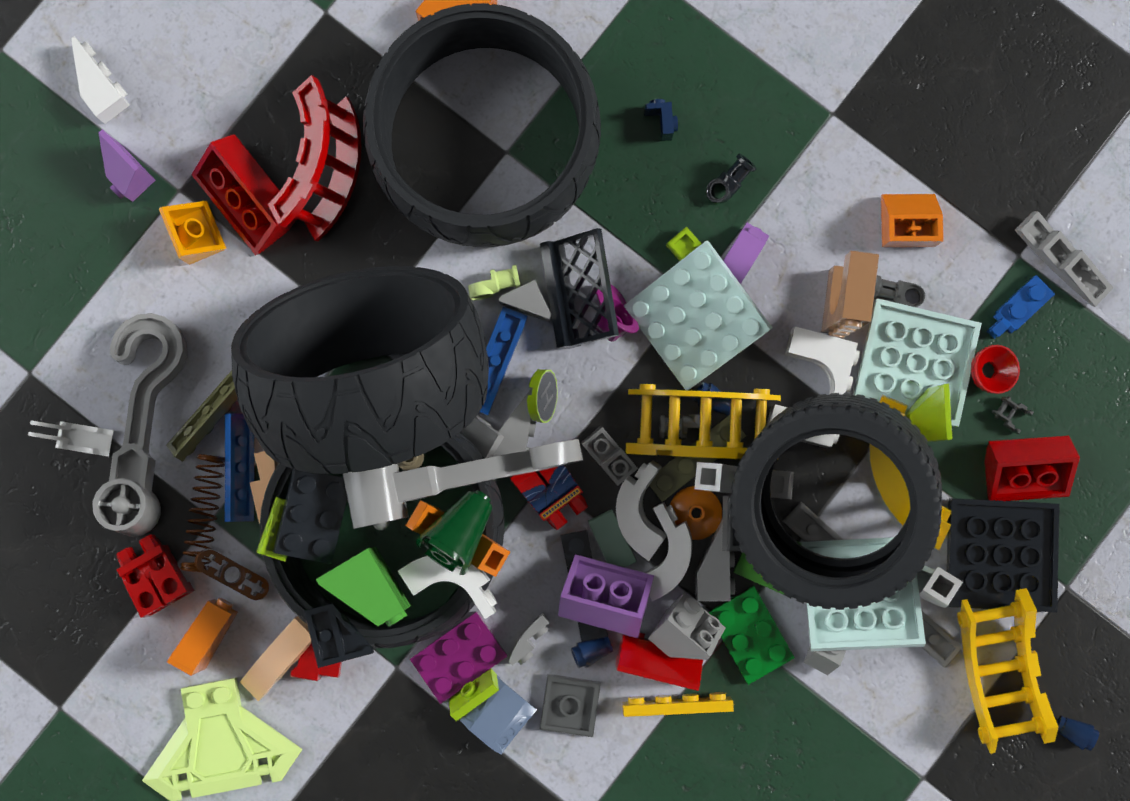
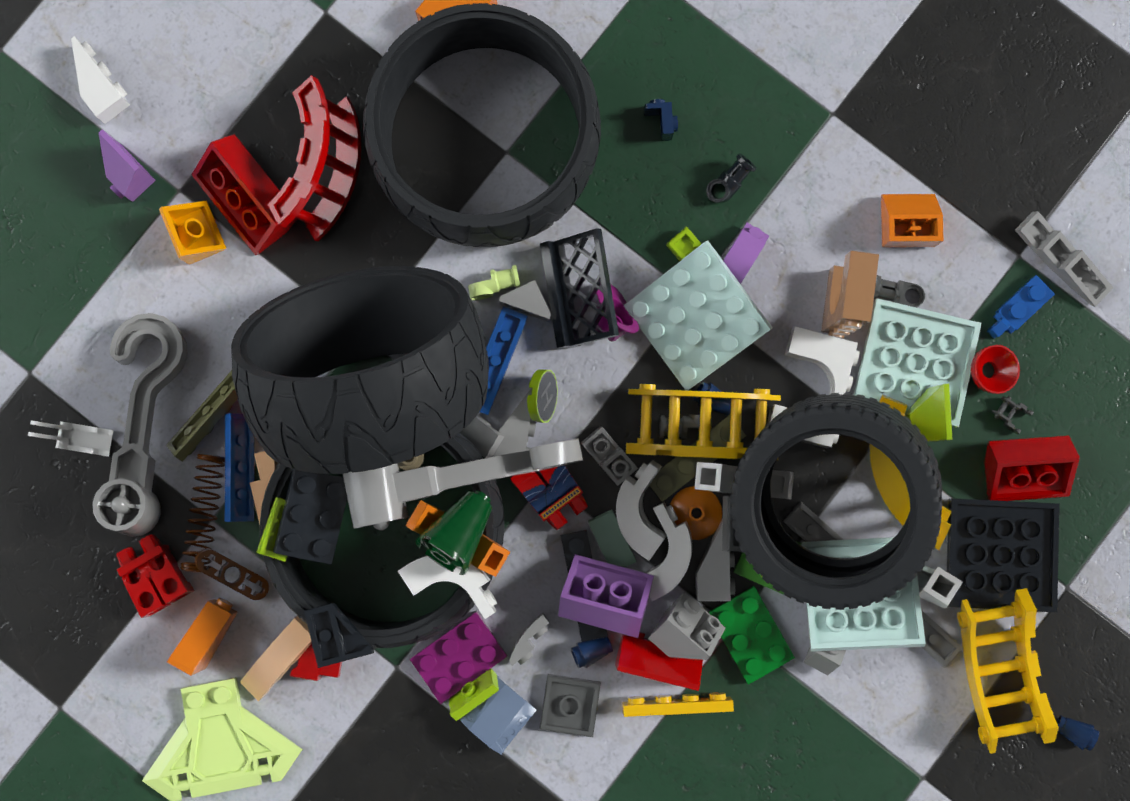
(367, 587): bright green slope -> none

